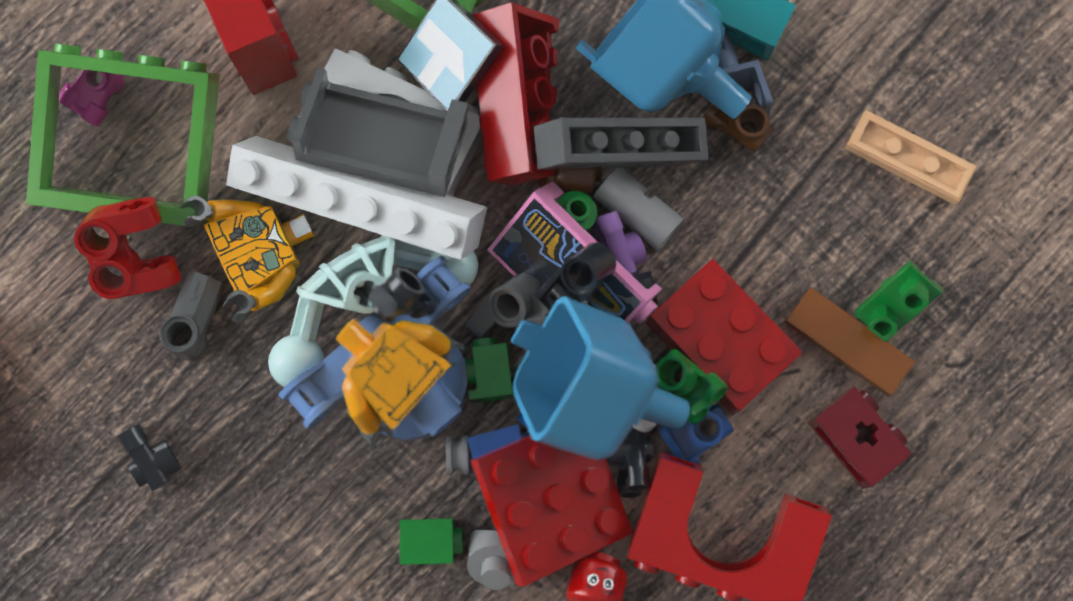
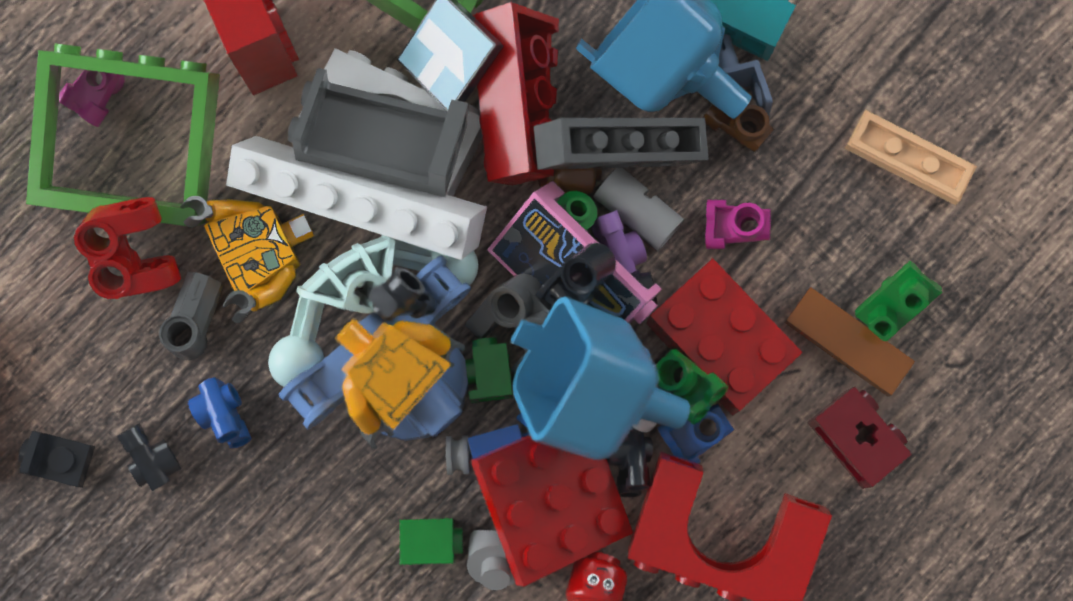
(55, 458): none -> black bracket
(217, 409): none -> blue plate
(726, 222): none -> dark pink plate

